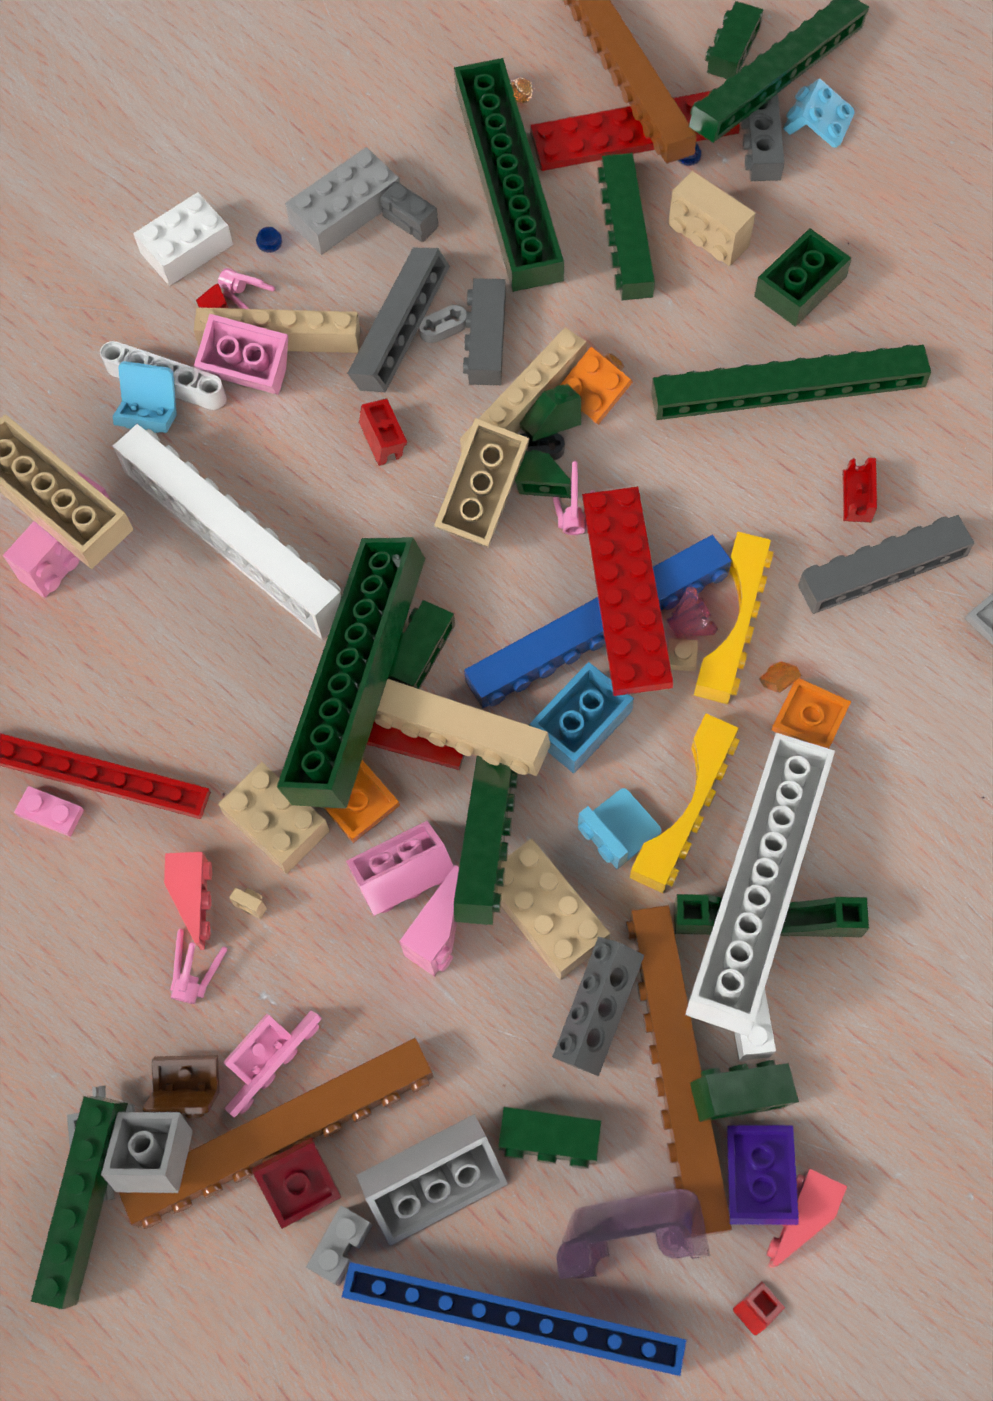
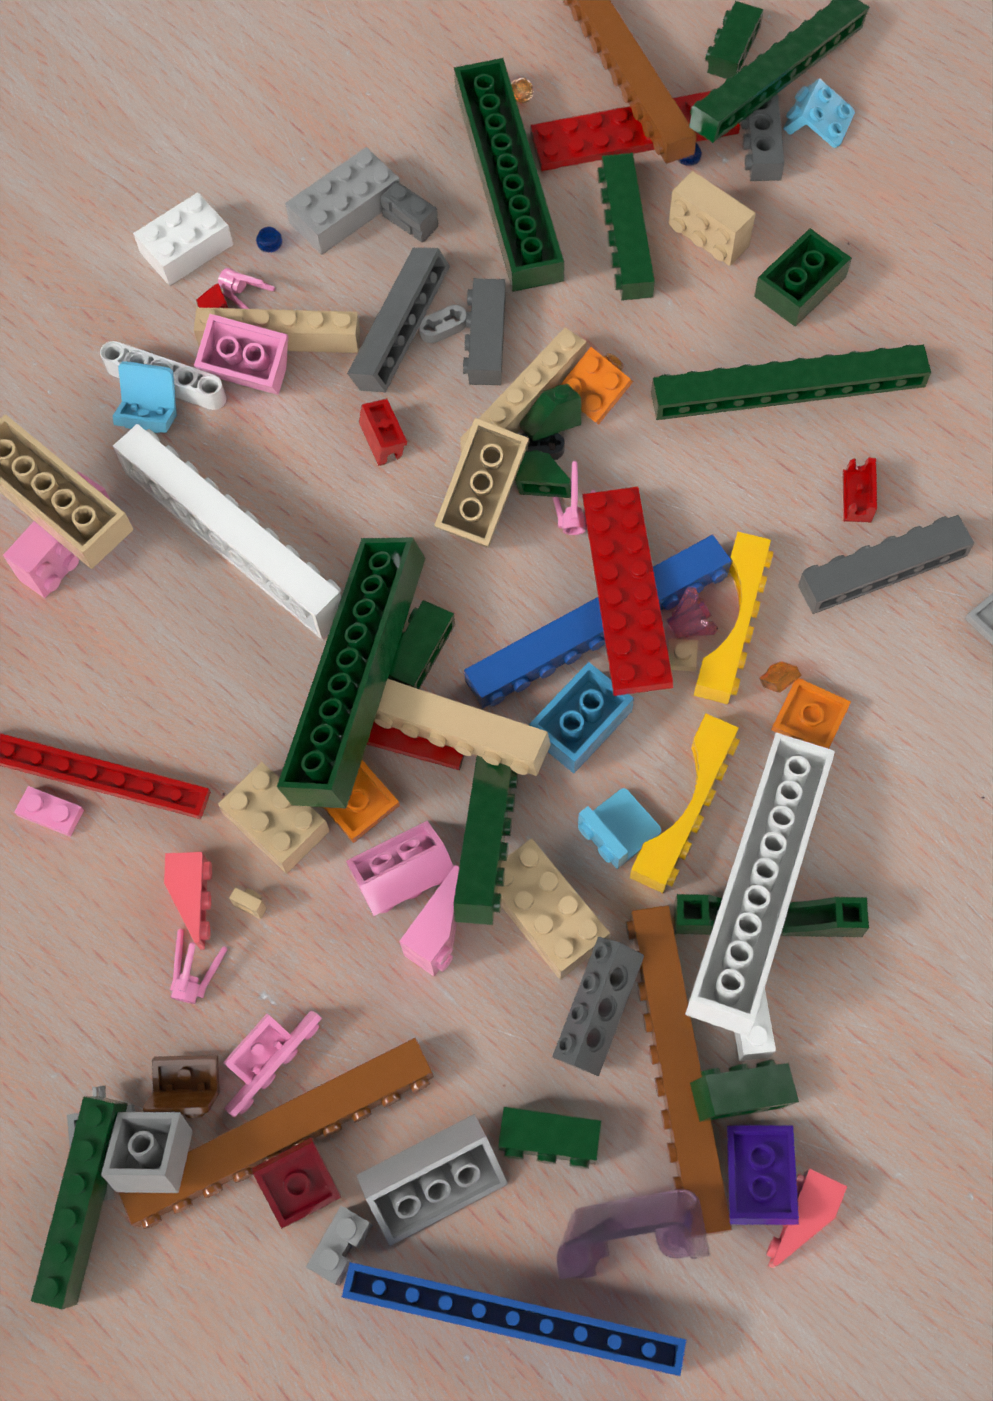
(758, 1308): red slope -> none

